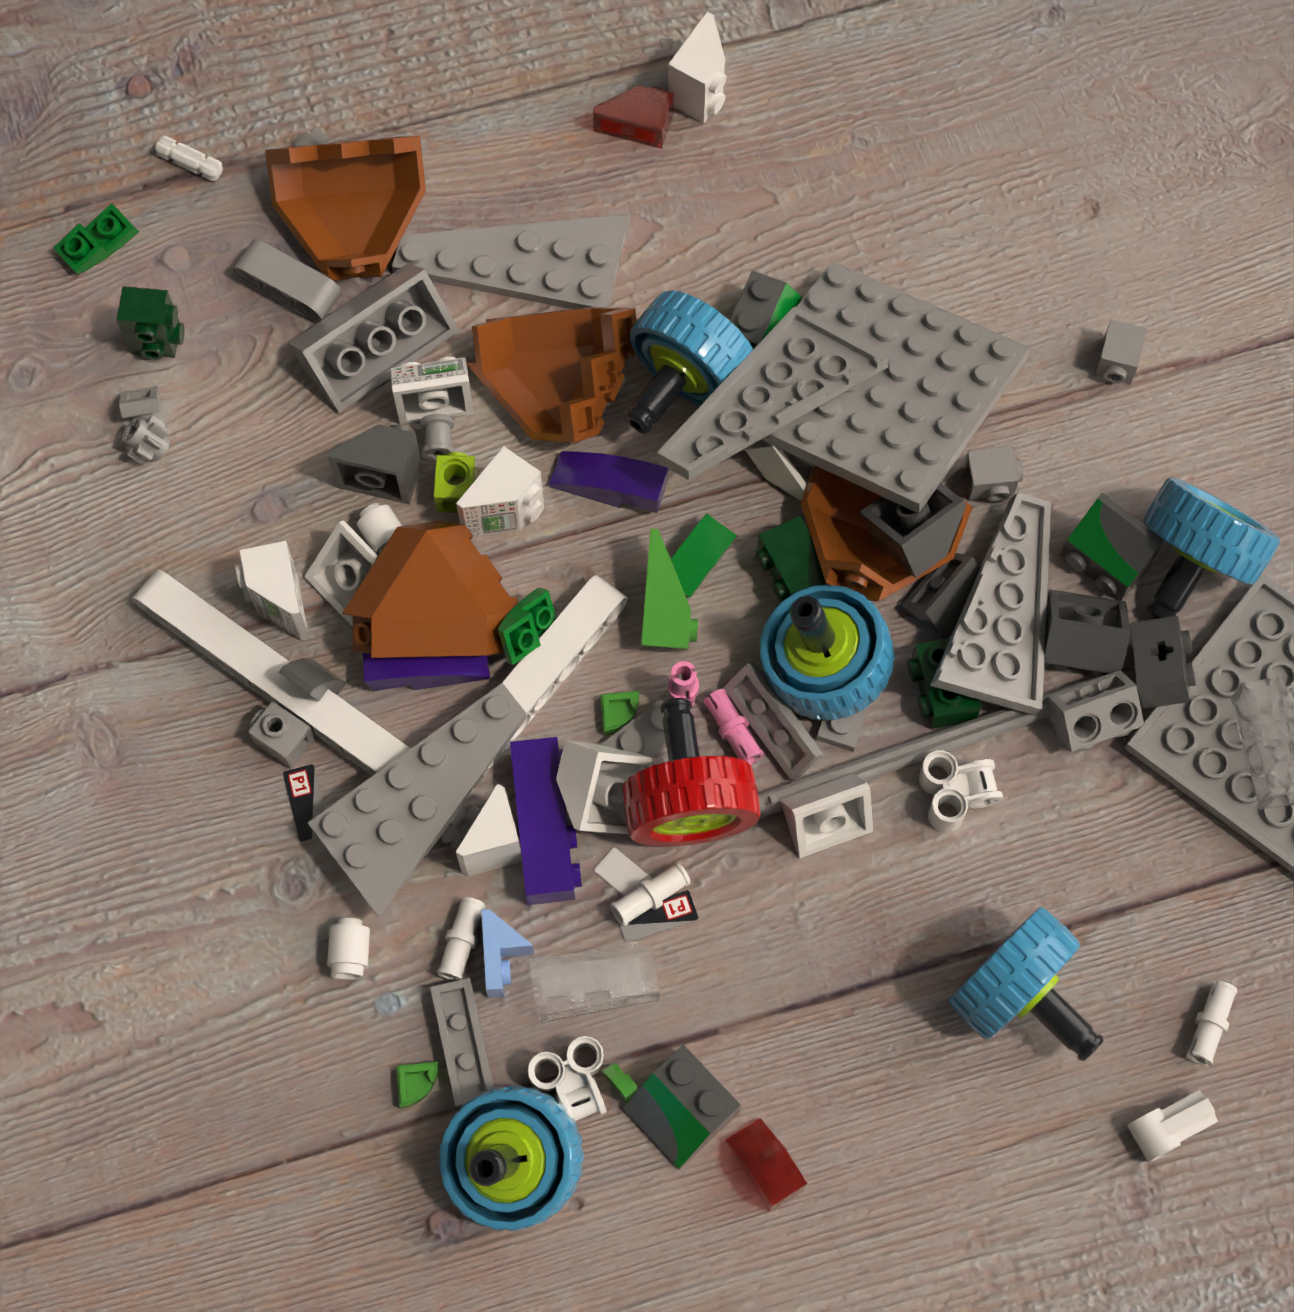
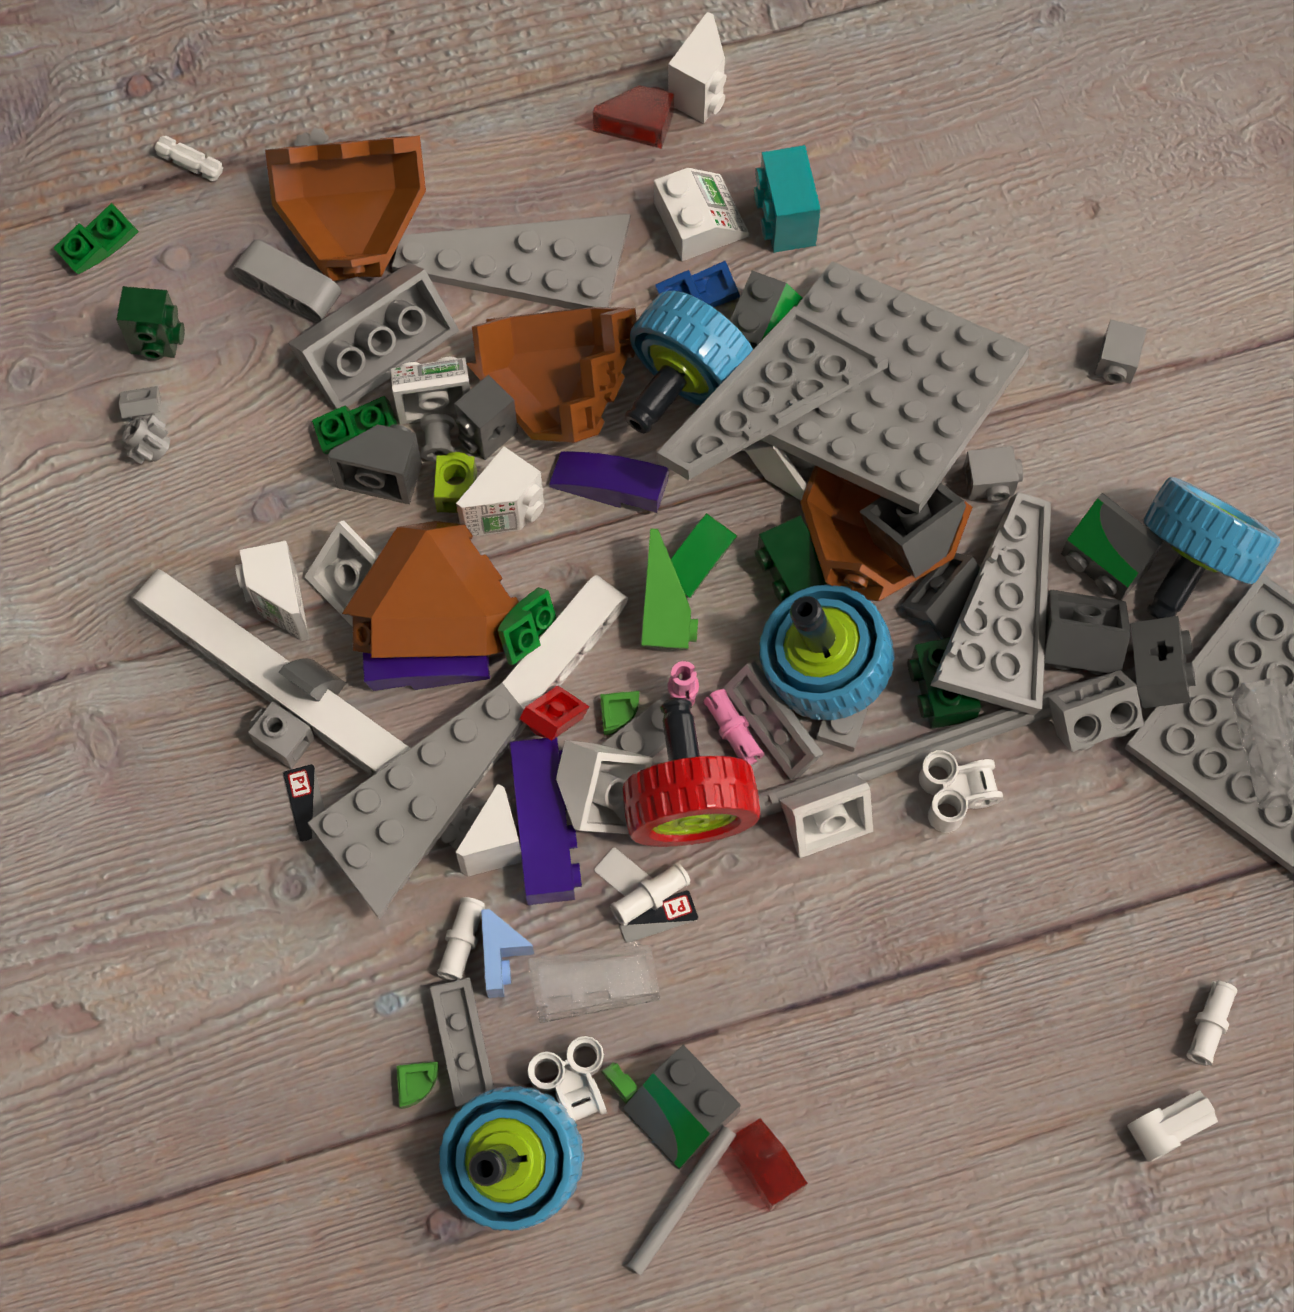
(344, 424): none -> green slope
(348, 949): white brick -> none
(377, 525): white brick -> none
(485, 418): none -> dark grey brick
(553, 713): none -> red plate
(681, 1200): none -> light grey bar
(697, 211): none -> white slope
(711, 285): none -> blue slope
(787, 198): none -> teal piece
(1022, 980): dark azure wheel -> none

